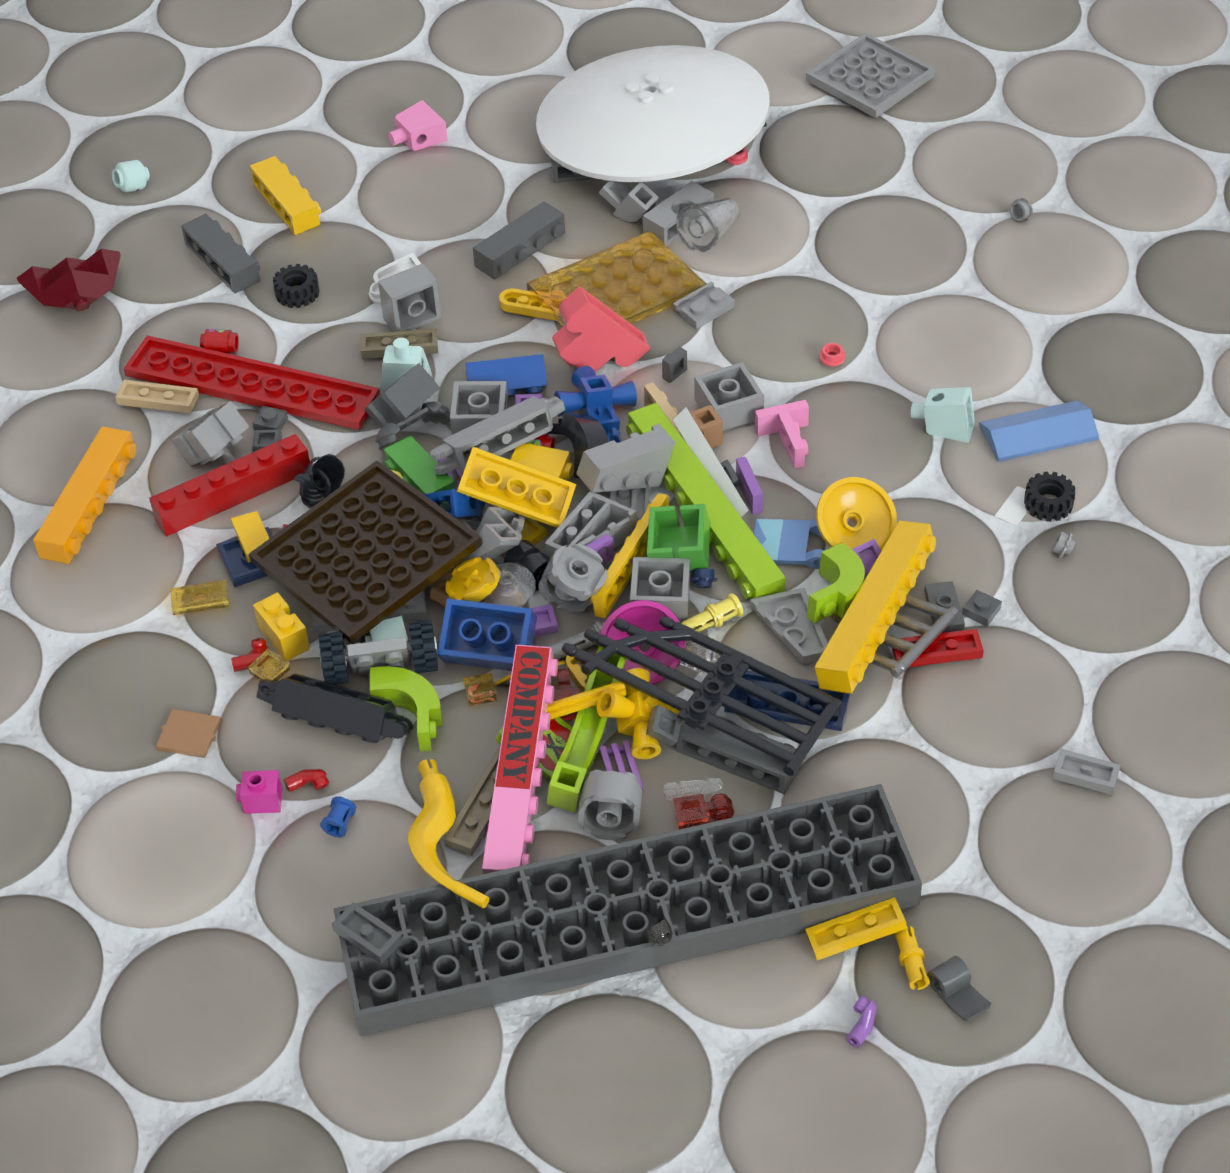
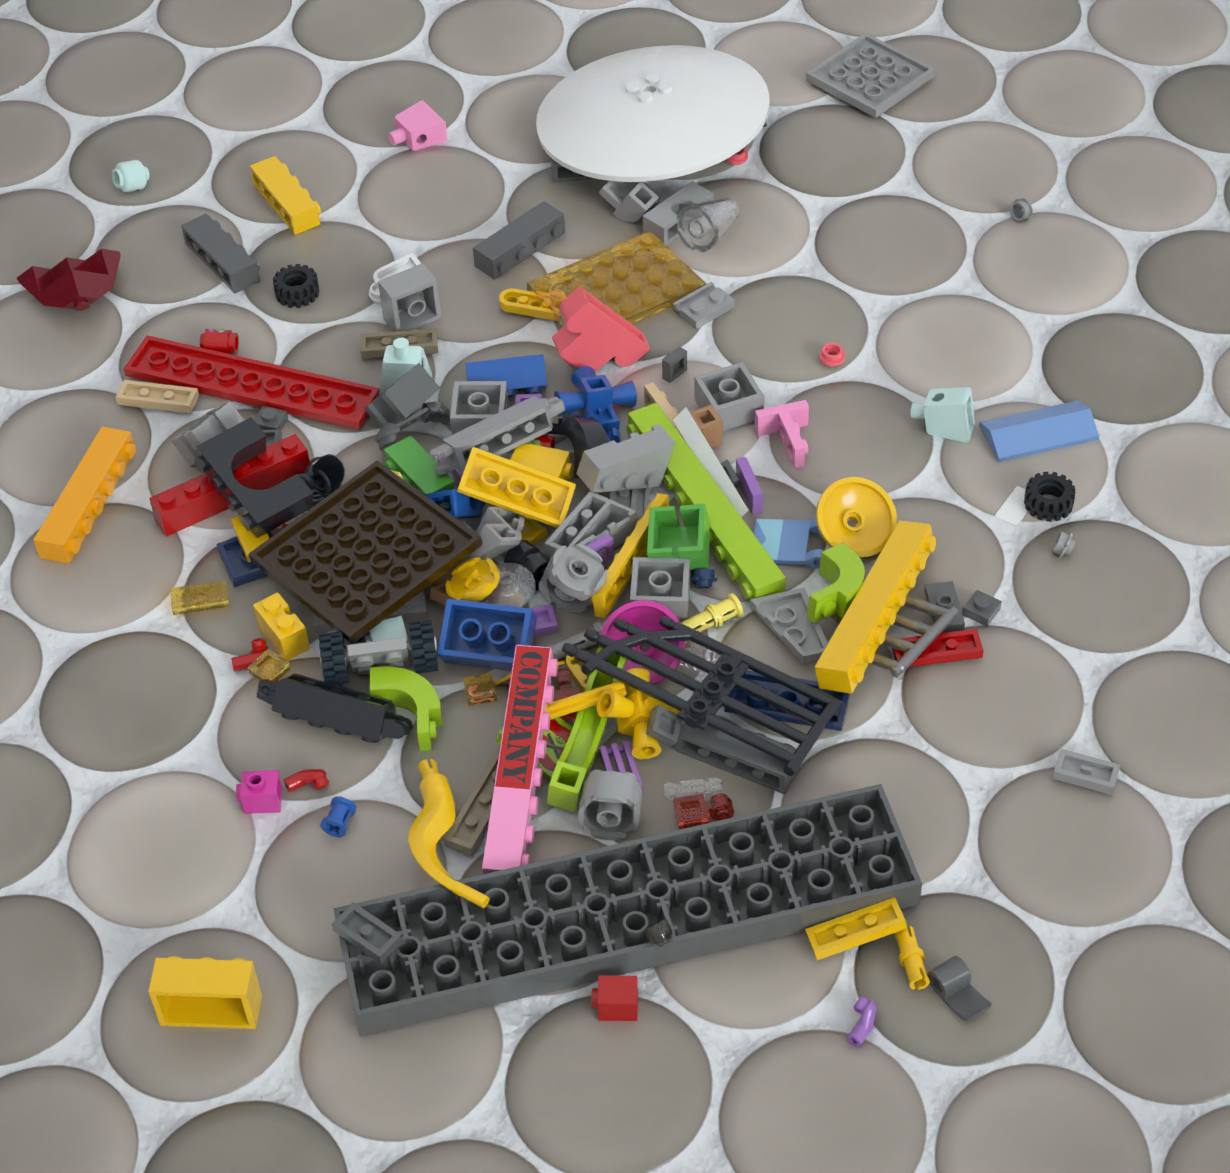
(188, 733): medium nougat piece -> none
(205, 992): none -> yellow piece
(258, 509): none -> black arch
(616, 998): none -> red brick
(868, 554): medium lavender tile -> none

